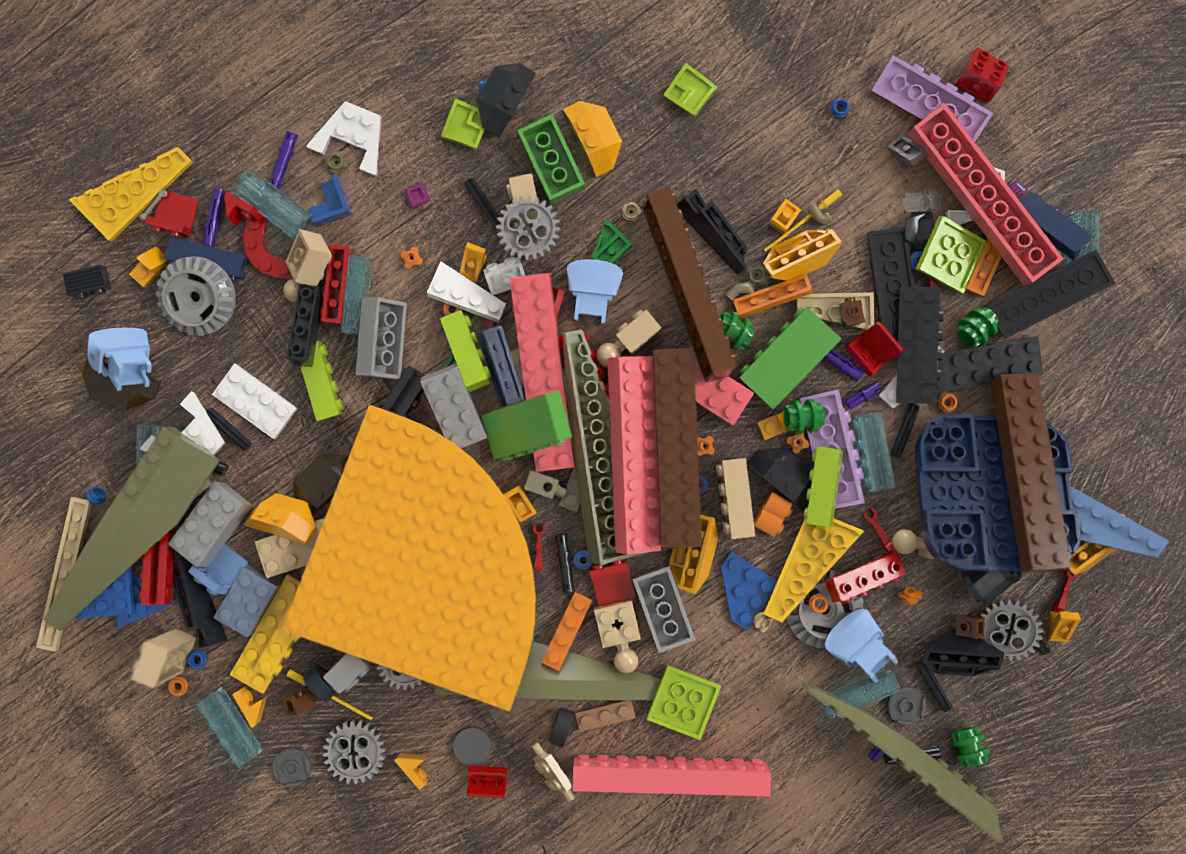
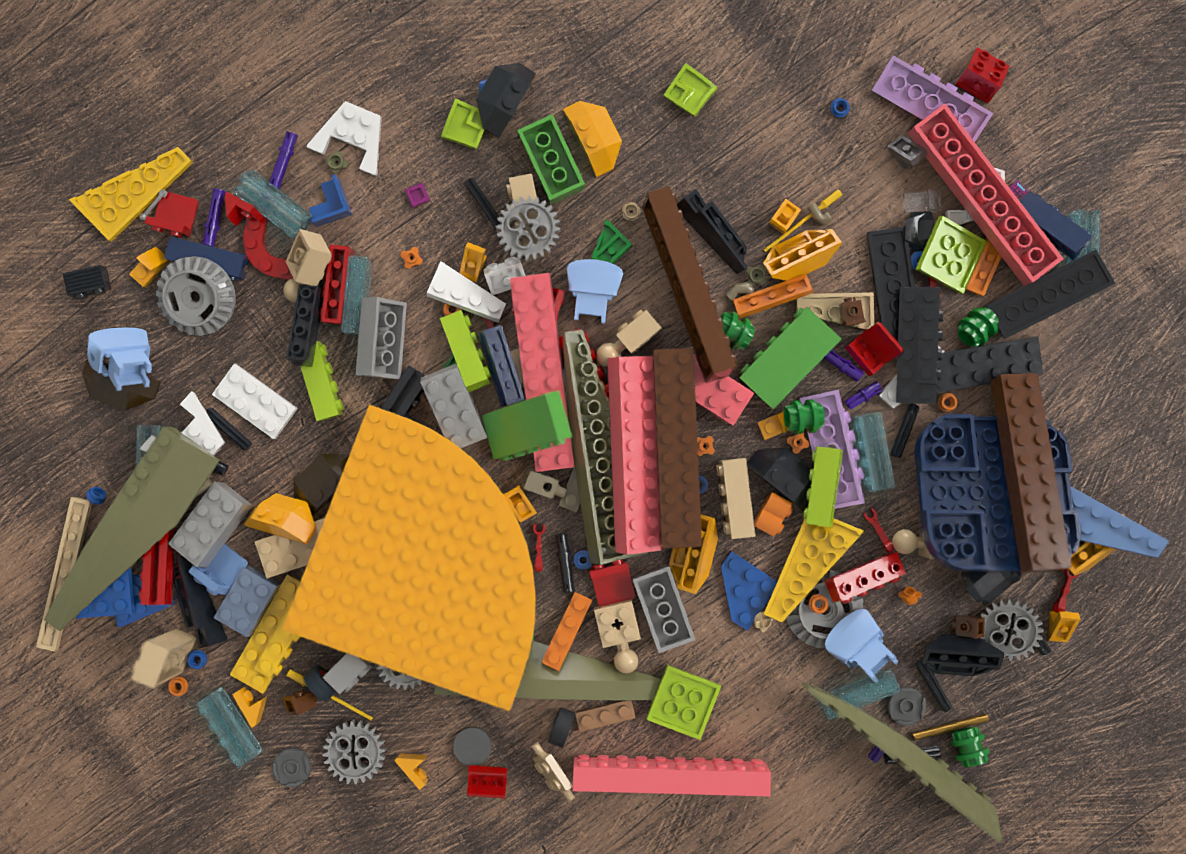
(950, 727): none -> pearl gold bar

